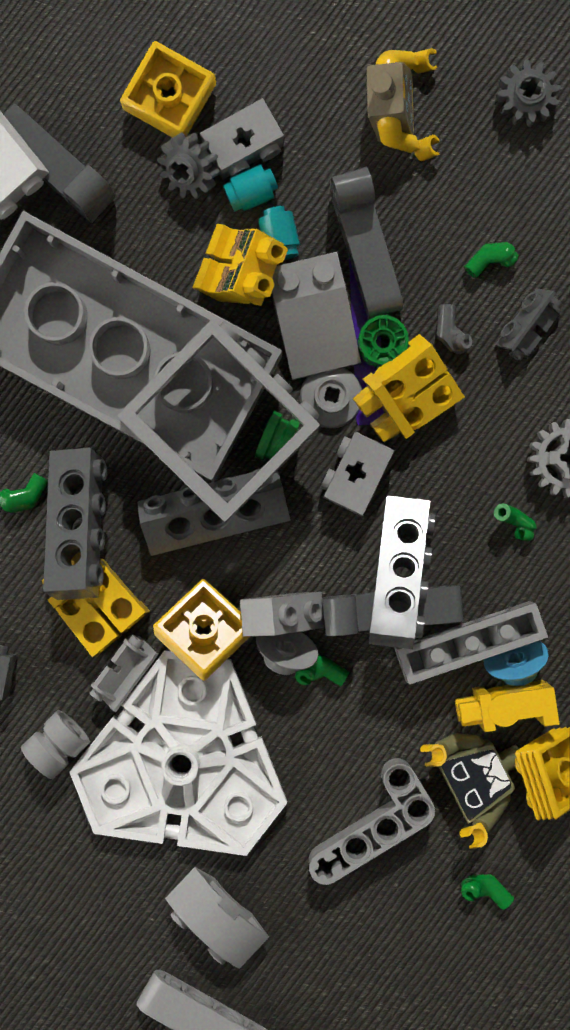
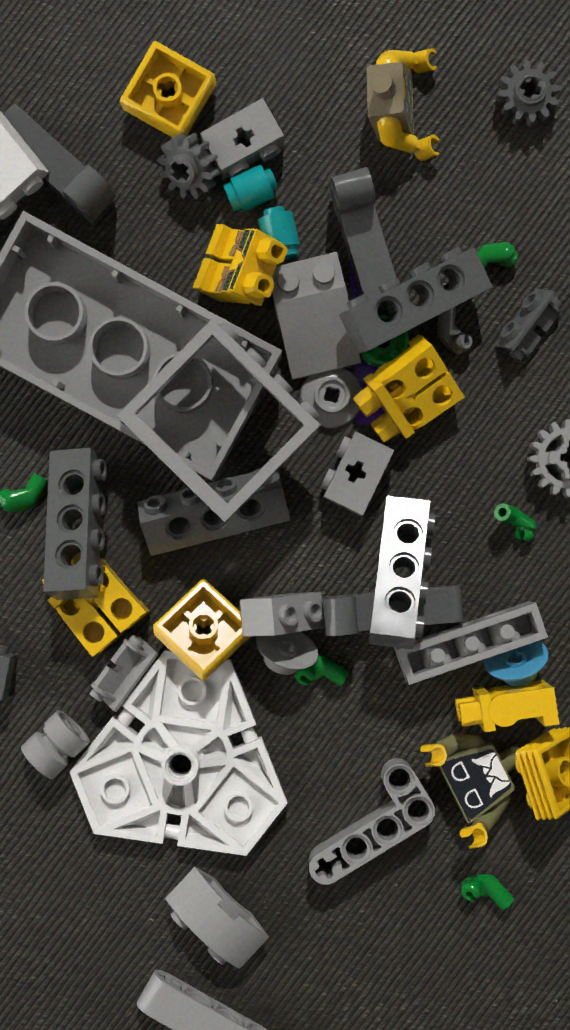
(276, 435): green wheel -> none
(466, 280): none -> dark grey brick

